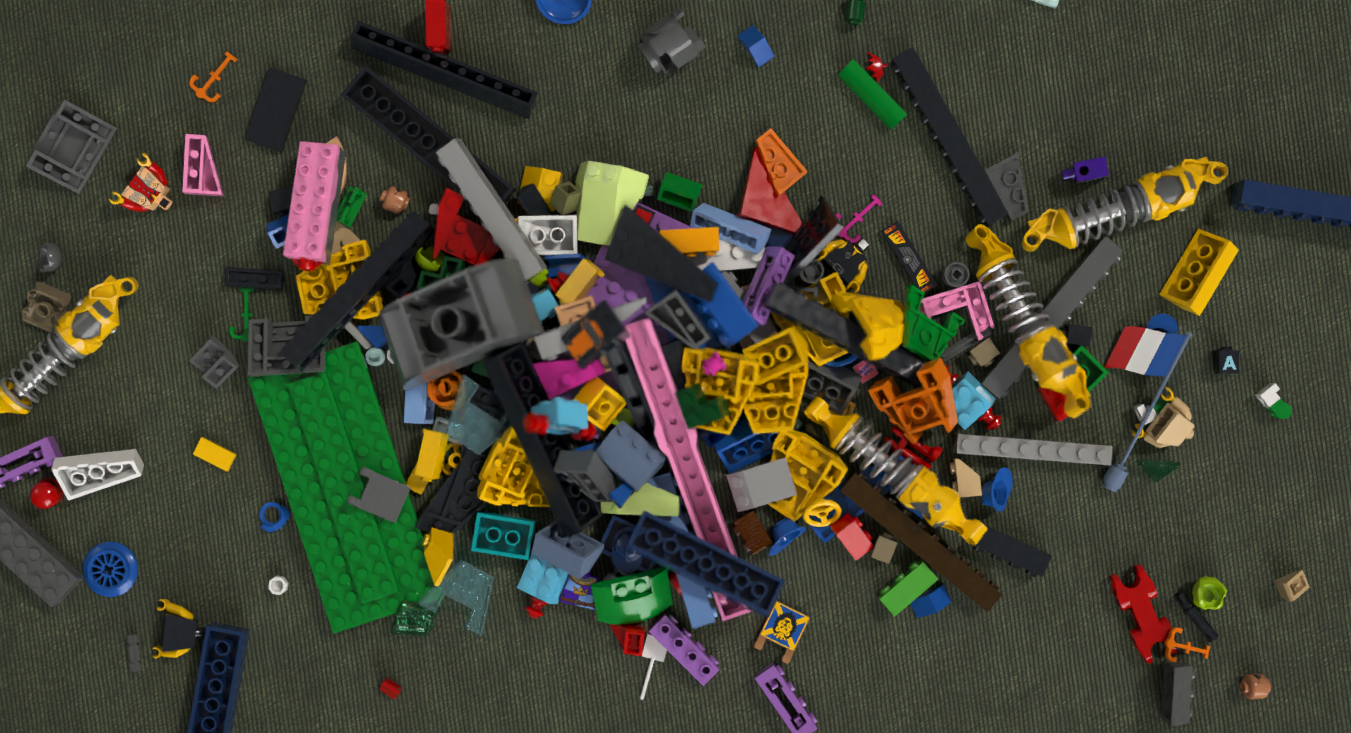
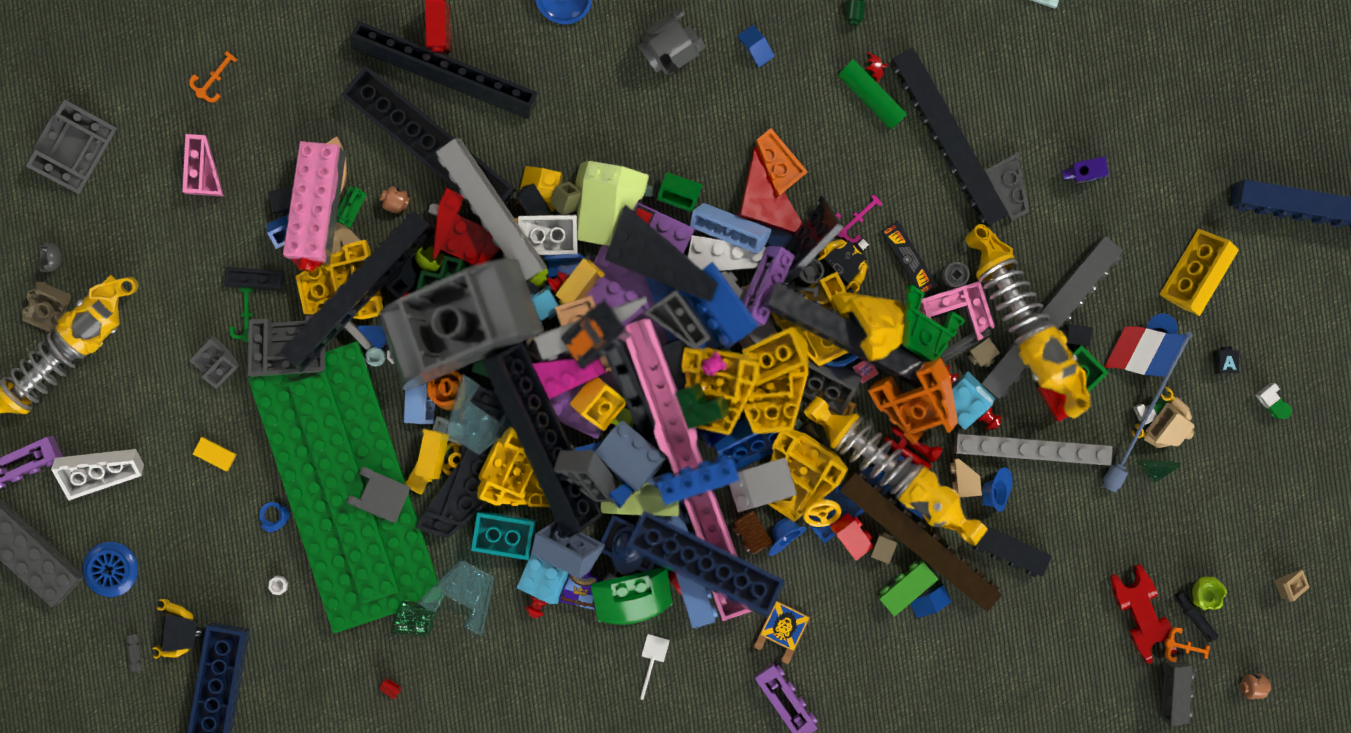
(45, 494): red helmet -> none
(146, 189): torso -> none
(275, 109): black tile -> none
(438, 553): yellow slope -> none
(560, 418): medium azure brick -> none
(630, 638): red slope -> none
(684, 649): medium lavender brick -> none
(694, 240): light orange brick -> none
(698, 479): none -> blue brick
(1147, 199): piece -> none

